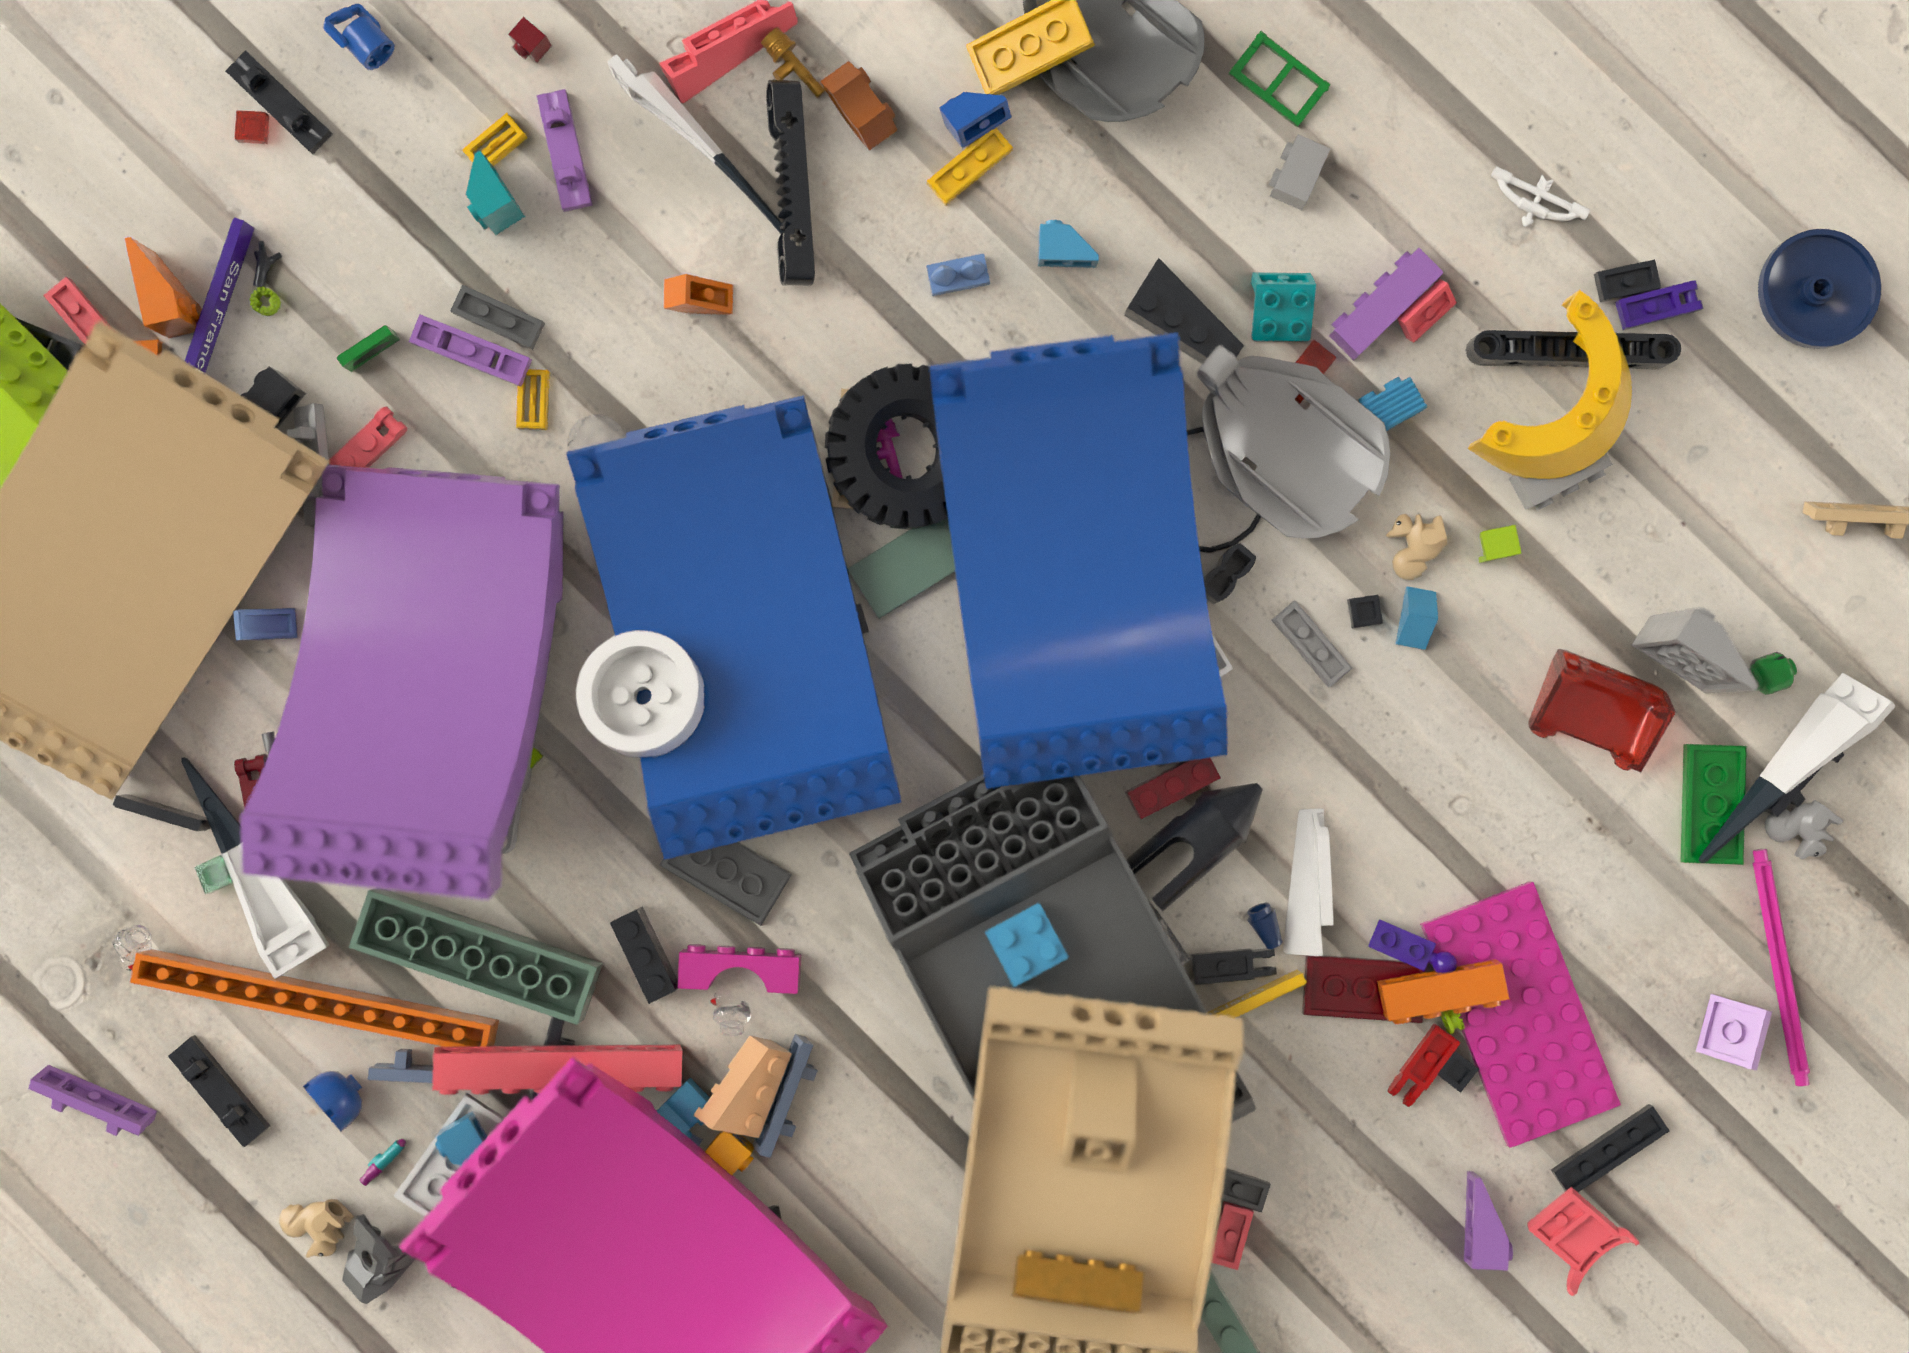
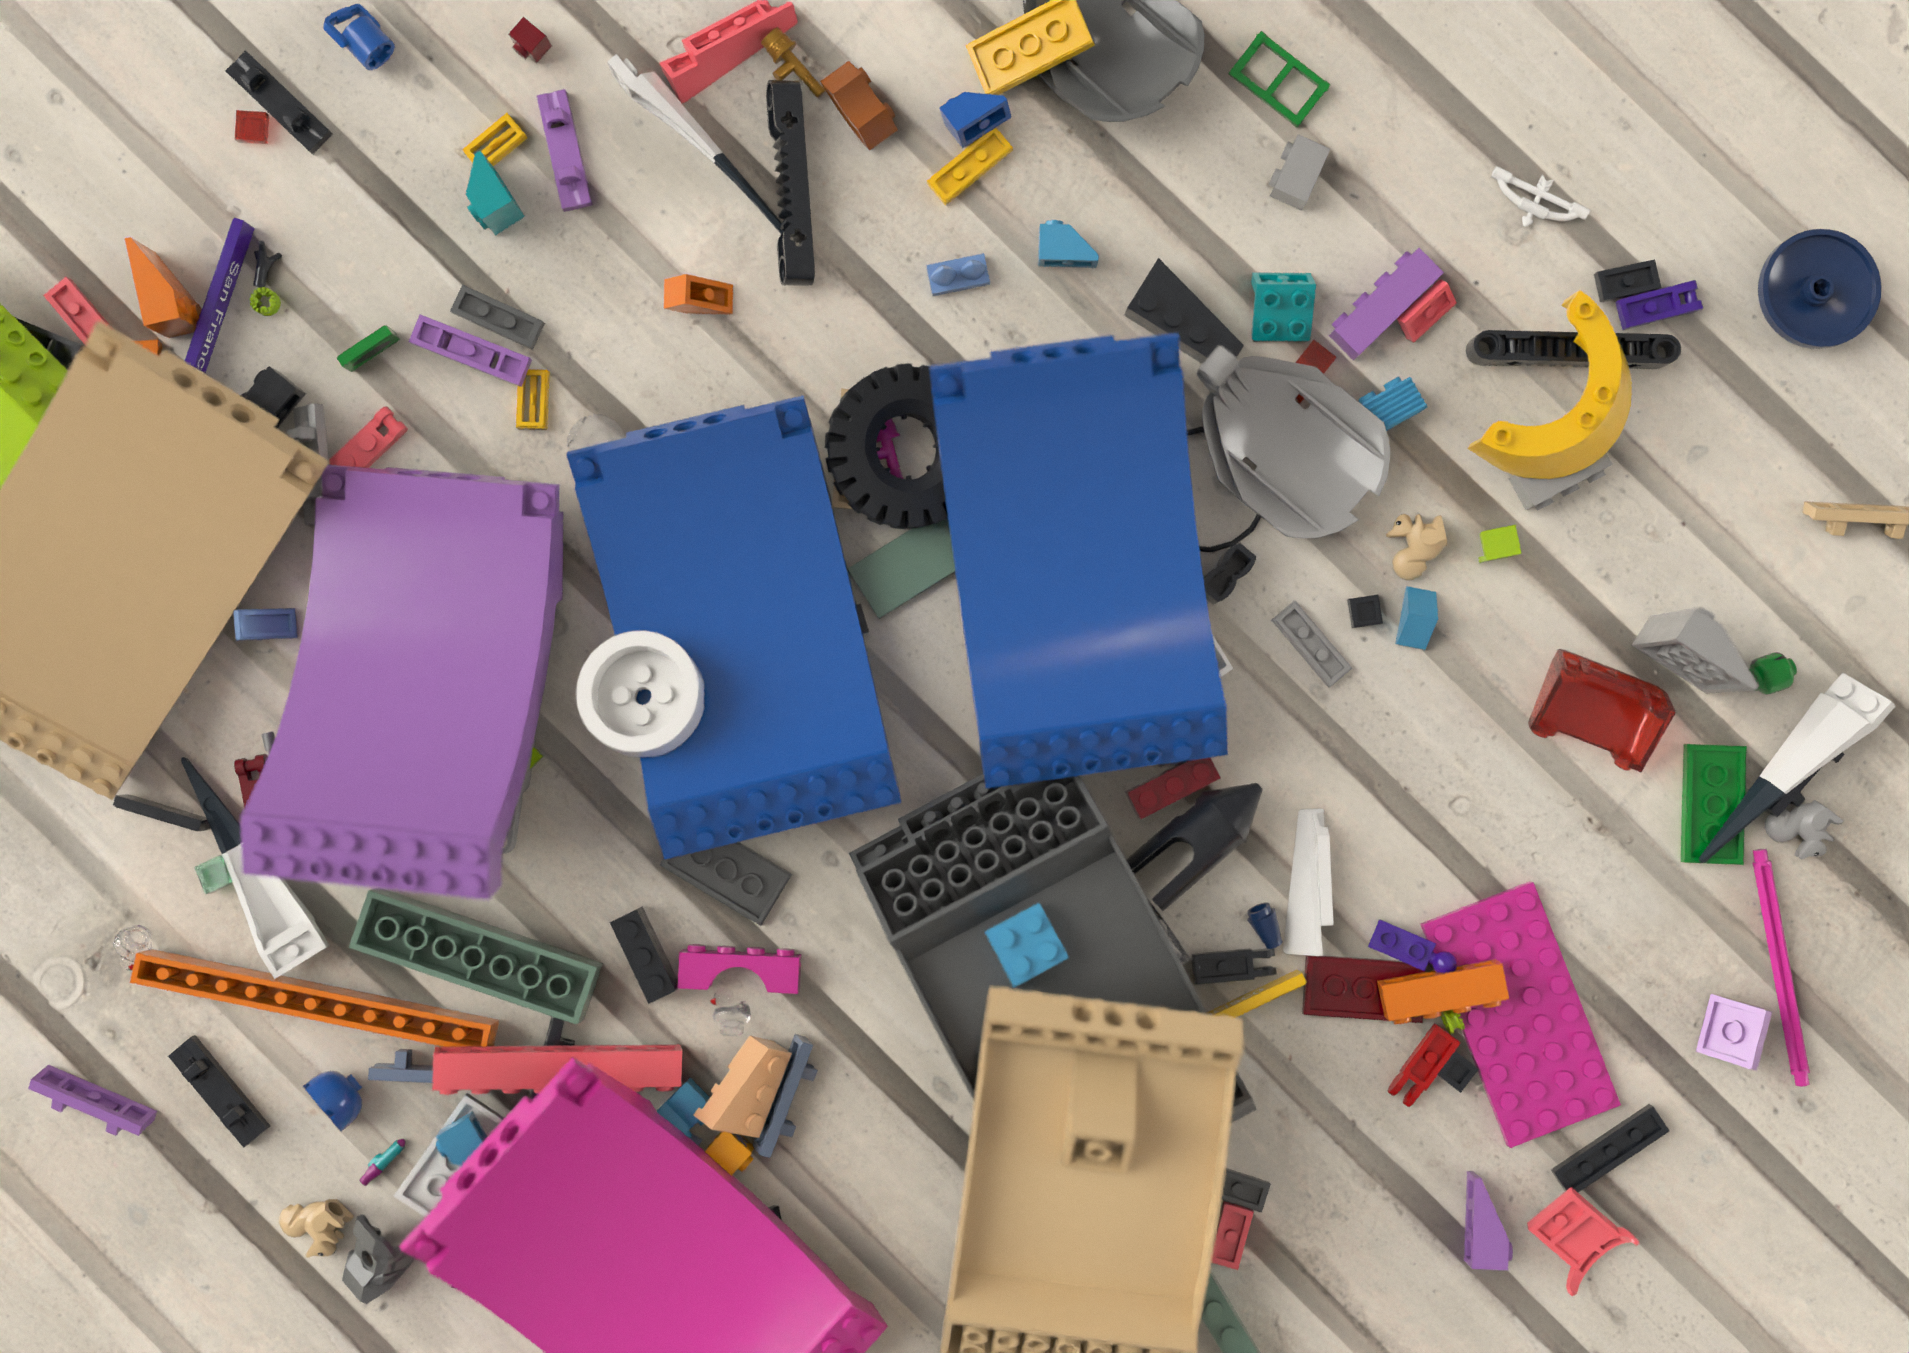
(1078, 1284): pearl gold brick -> none

